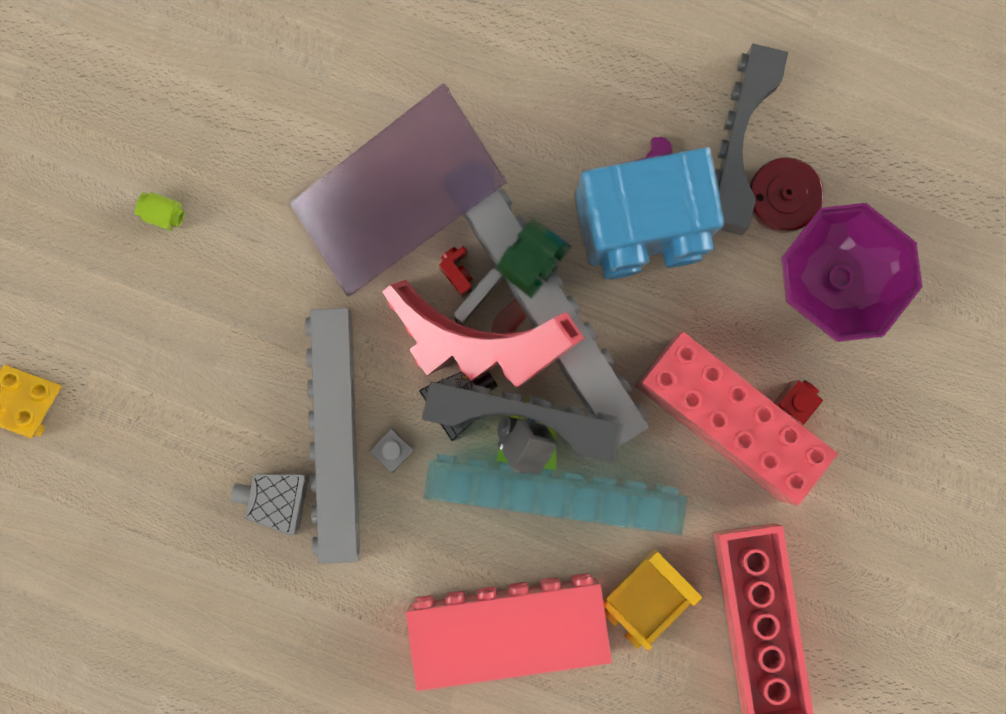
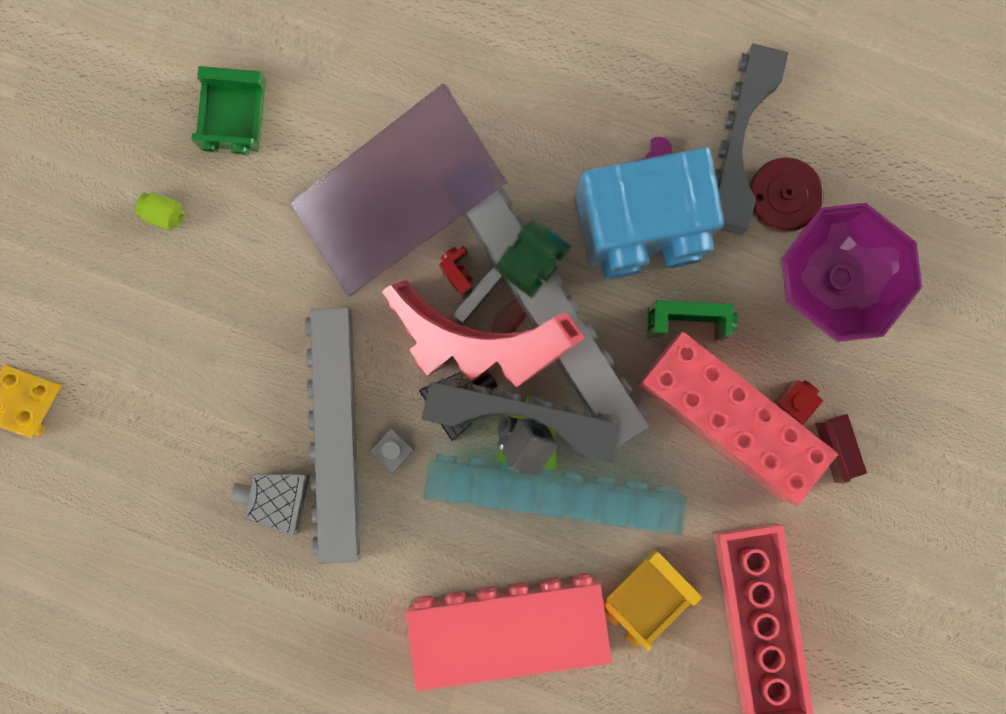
(229, 110): none -> green panel
(718, 313): none -> green panel
(839, 436): none -> dark red panel

